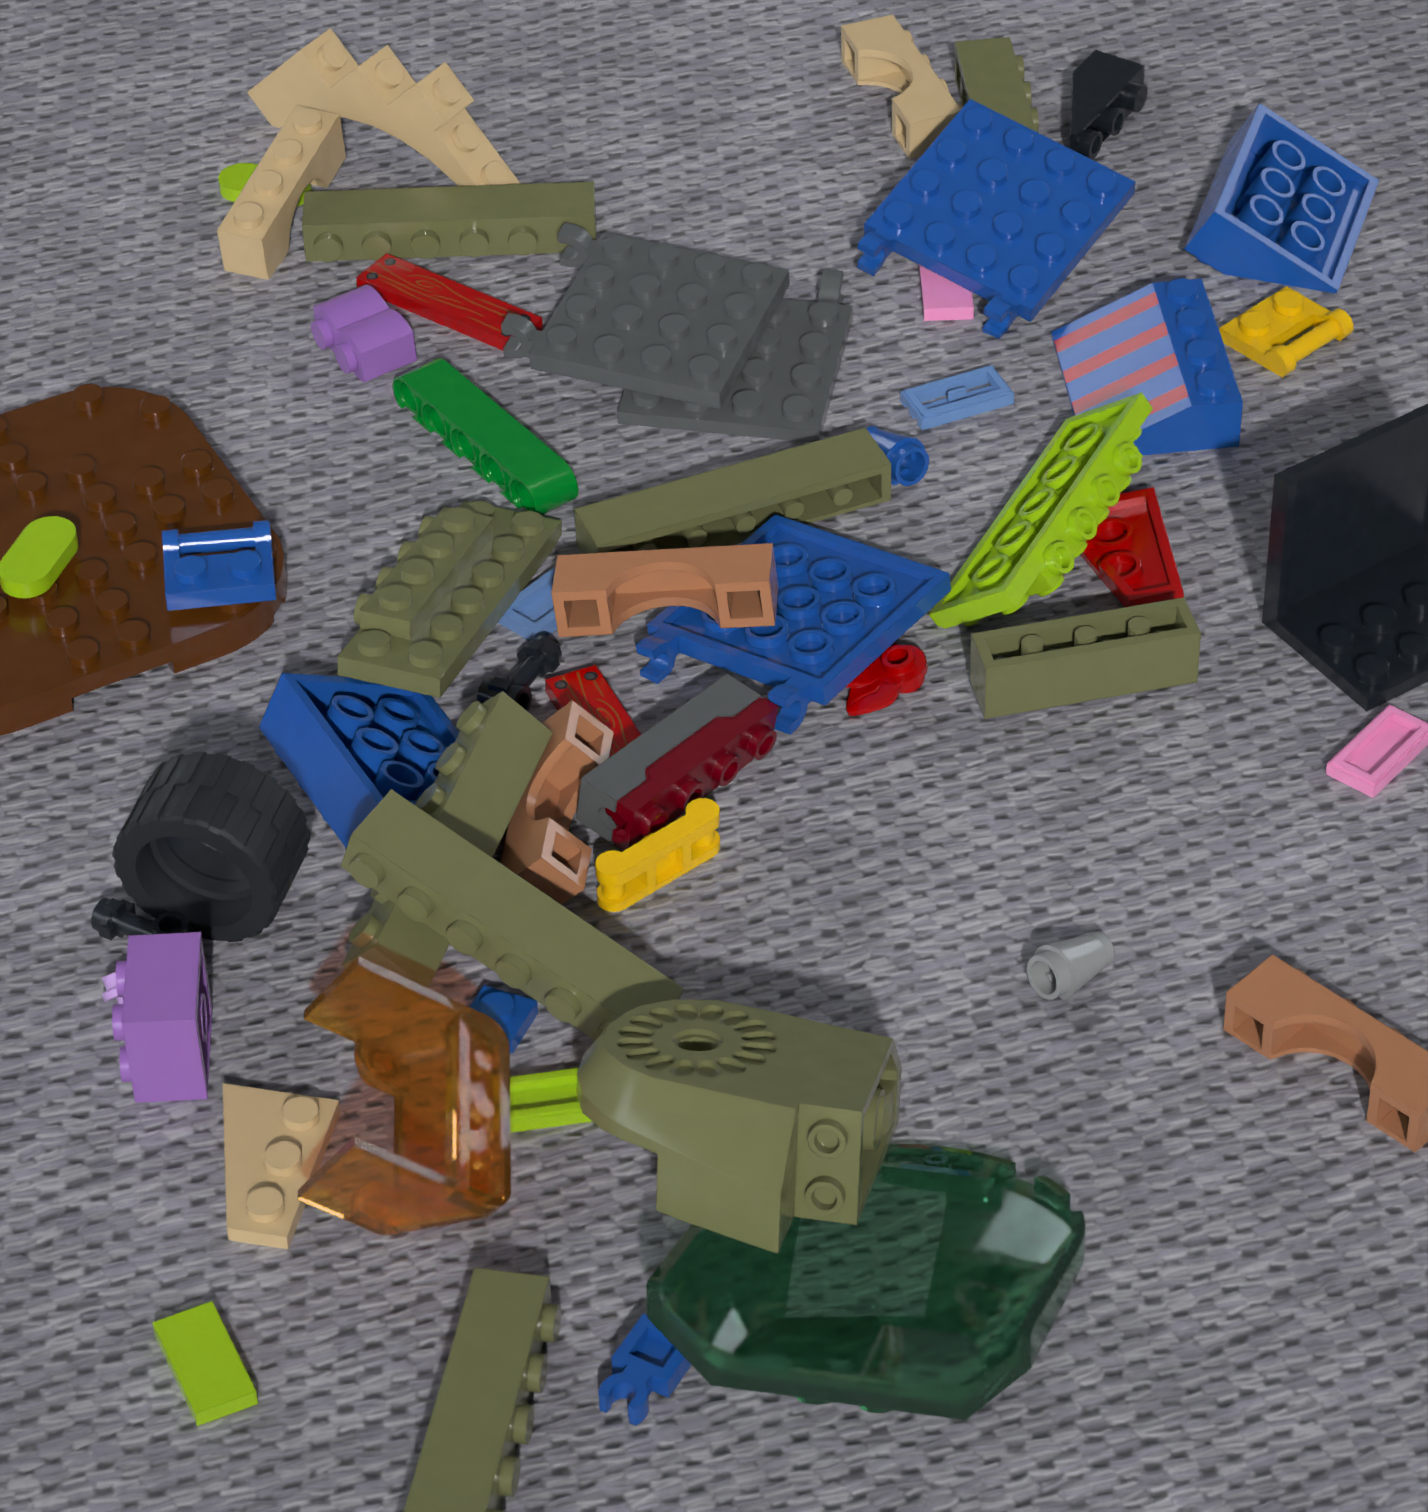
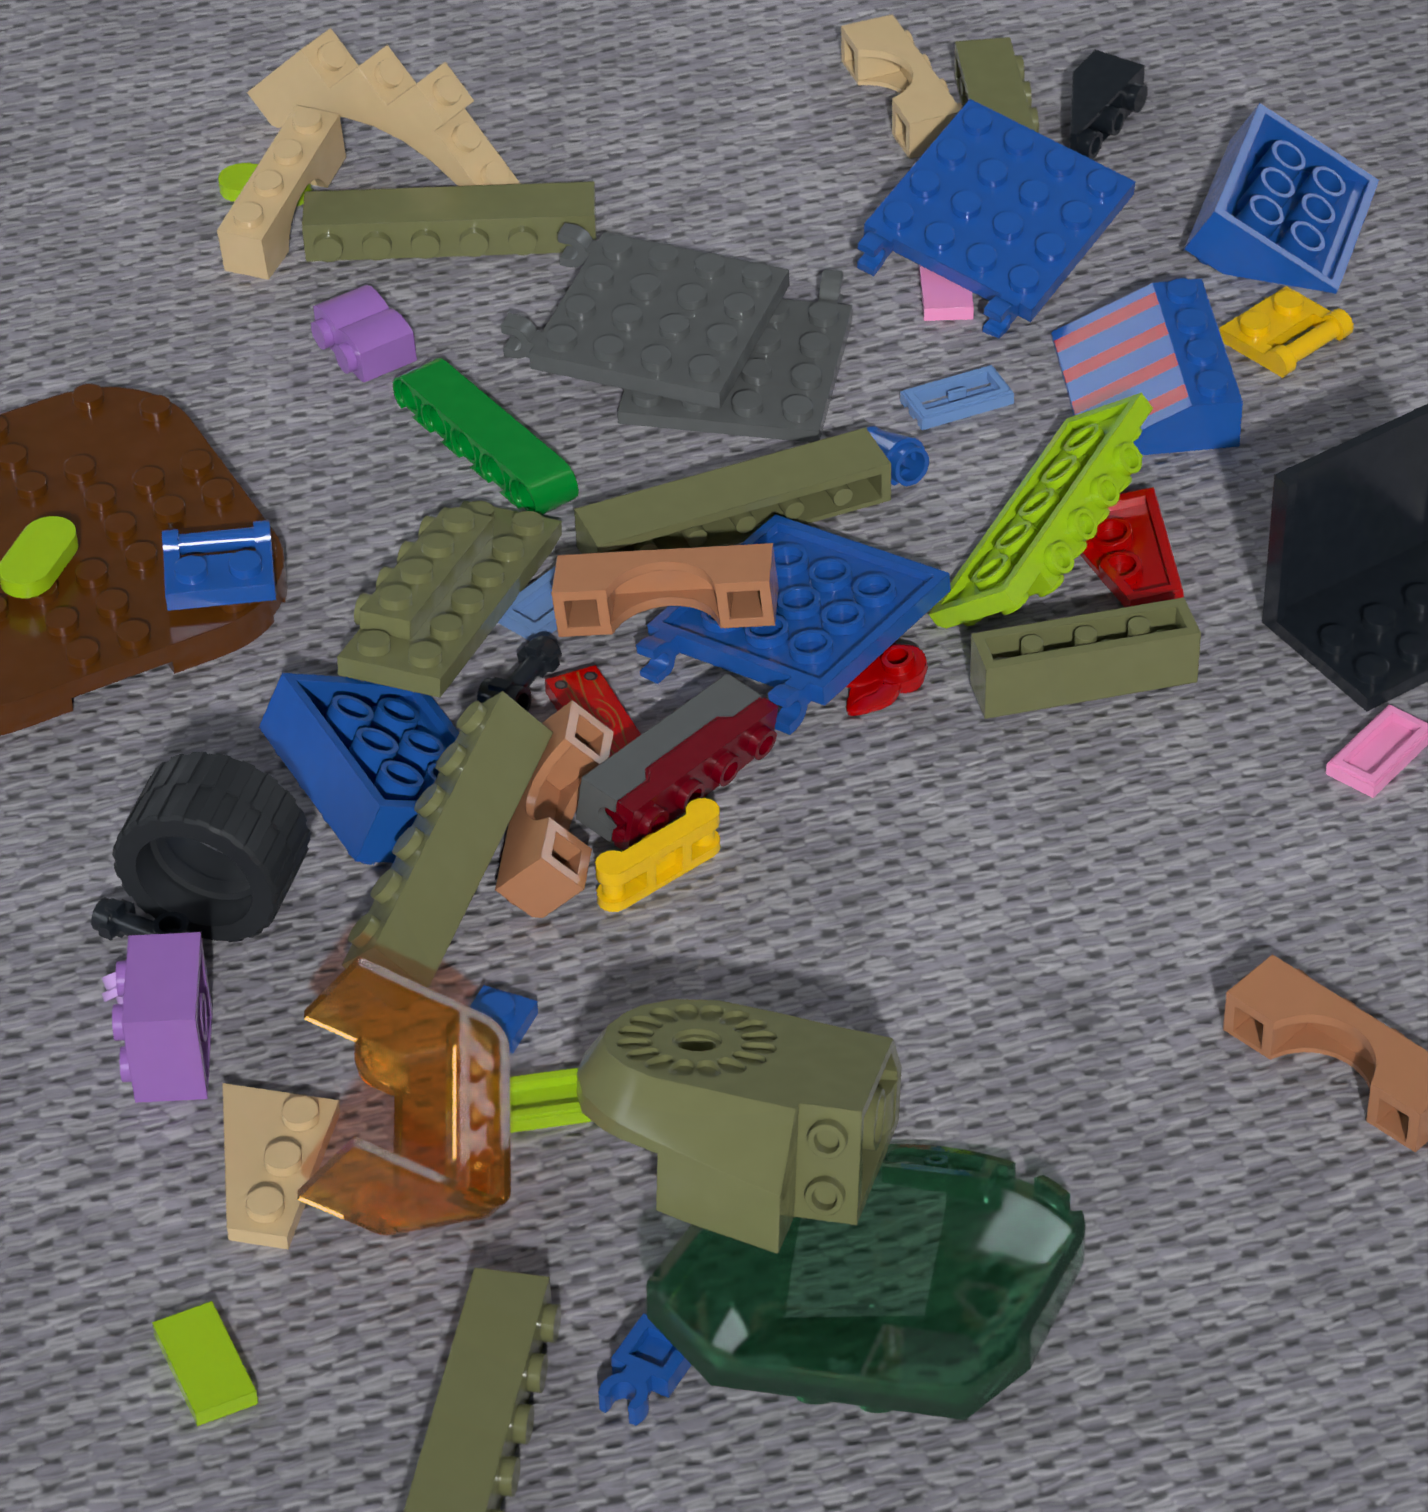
(442, 300): red tile -> none
(500, 918): olive brick -> none
(1068, 964): light grey cone -> none

